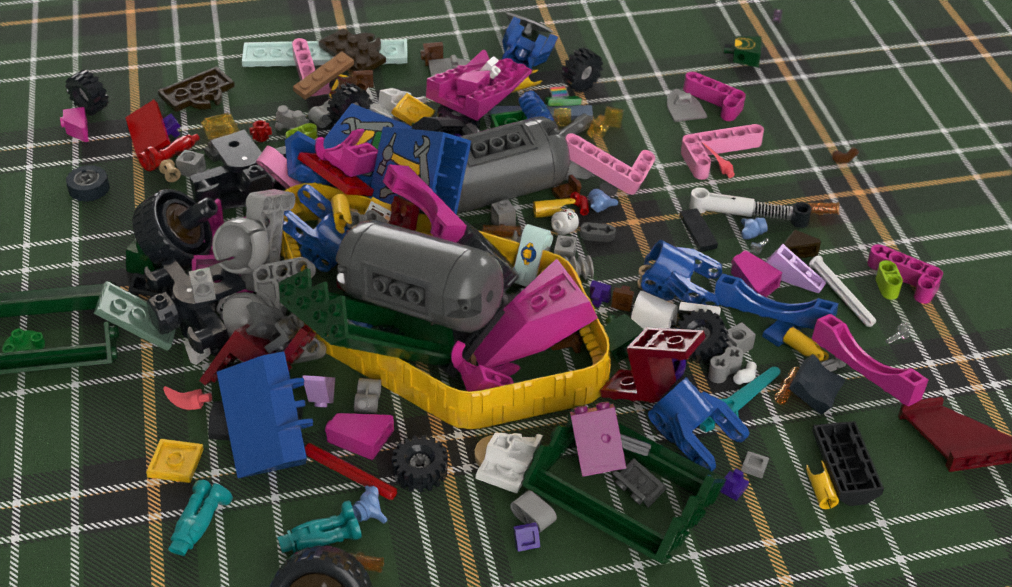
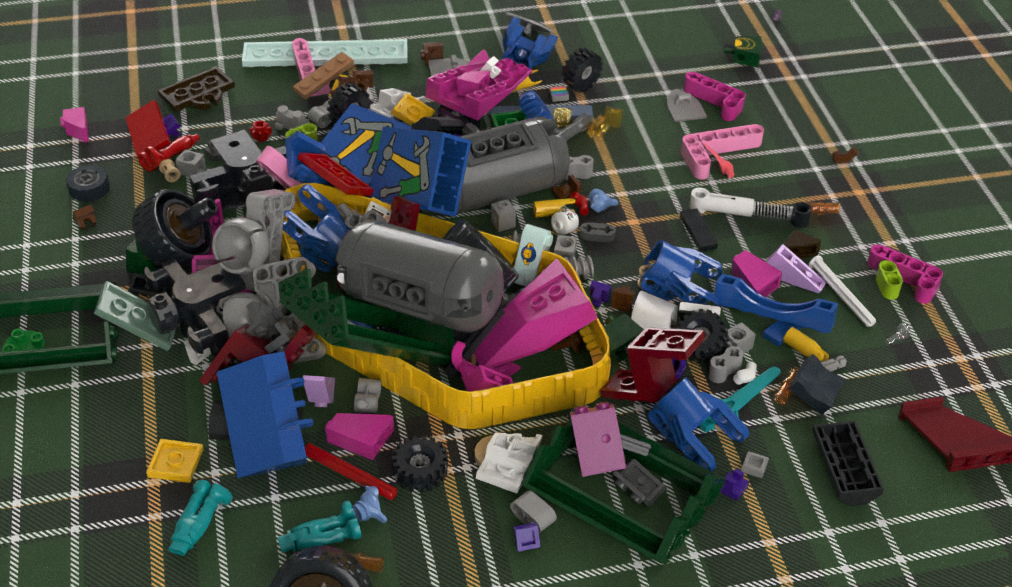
(84, 214): none -> reddish brown tile
(87, 92): black bush -> none
(189, 400): coral bar -> none
(202, 285): light grey brick -> none
(219, 126): clear yellow piece -> none
(341, 212): yellow piece -> none
(348, 156): dark pink piece -> none
(358, 47): dark brown plate -> none
(409, 185): dark pink arch -> none
(501, 230): clear orange pin -> none
(563, 101): green tile -> none
(607, 166): bright pink beam -> none
(608, 188): dark grey piece -> none
(753, 228): medium blue animal -> none
(756, 248): clear hand -> none
(823, 488): yellow piece -> none
(836, 338): dark pink arch -> none

